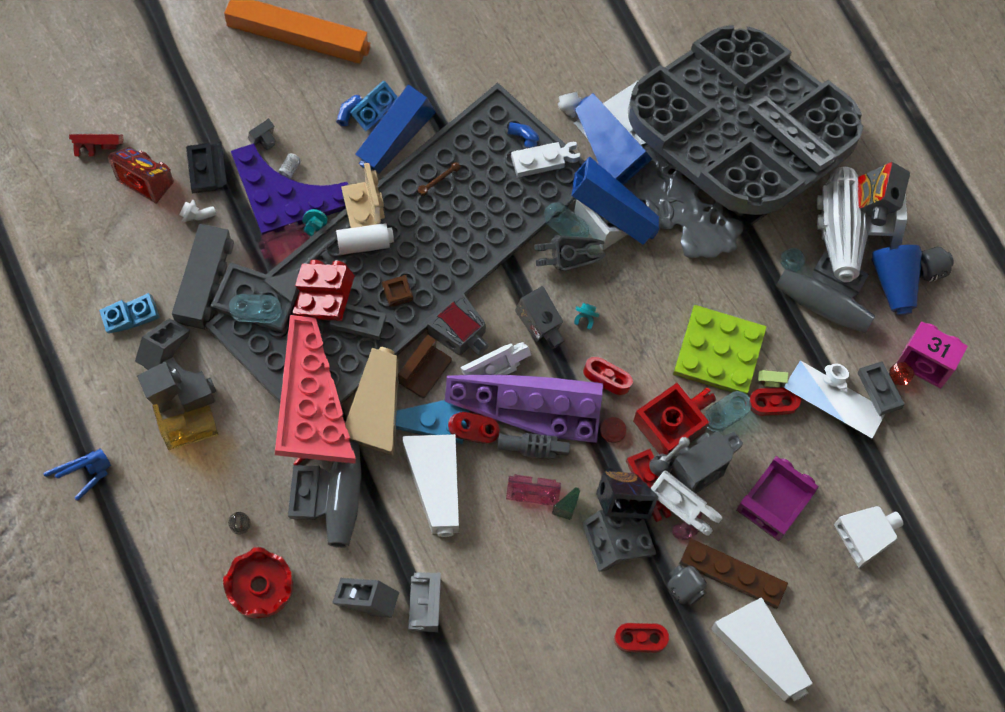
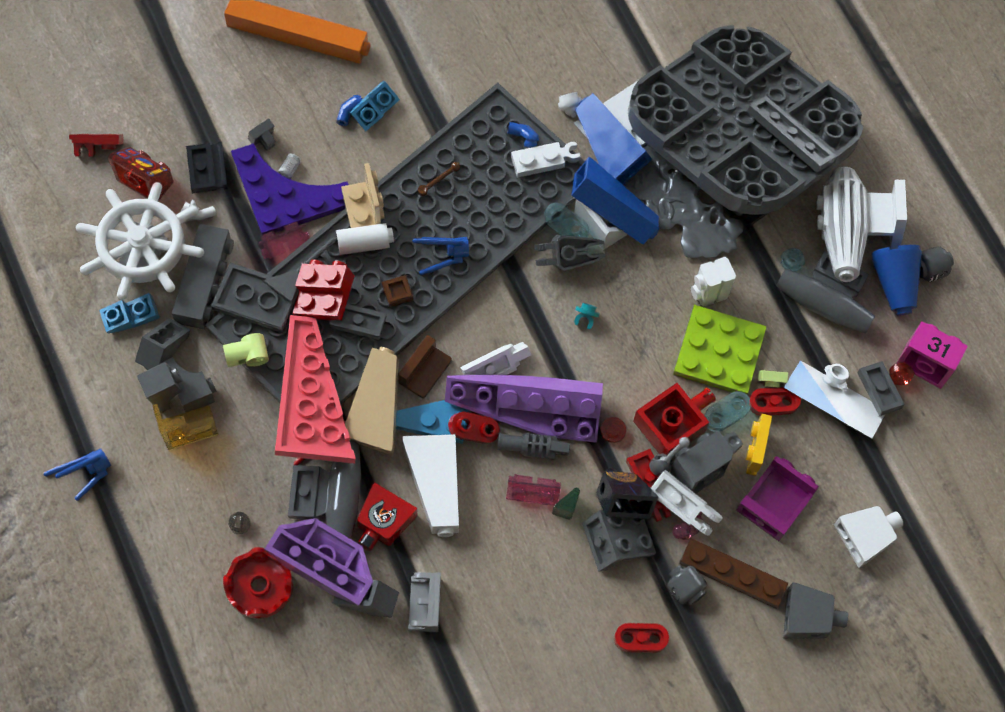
(142, 242): none -> white piece
(248, 351): none -> yellowish green piece
(254, 308): clear light blue plate -> none
(314, 221): teal plate -> none
(323, 558): none -> medium lavender wedge
(384, 517): none -> red torso
(395, 129): blue slope -> none
(455, 247): none -> blue plant
(459, 327): torso -> none
(539, 308): dark grey torso -> none
(613, 378): red plate -> none
(713, 282): none -> white brick
(756, 451): none -> yellow plate
(763, 648): white slope -> none
(810, 613): none -> dark grey torso
(882, 191): dark grey torso -> none

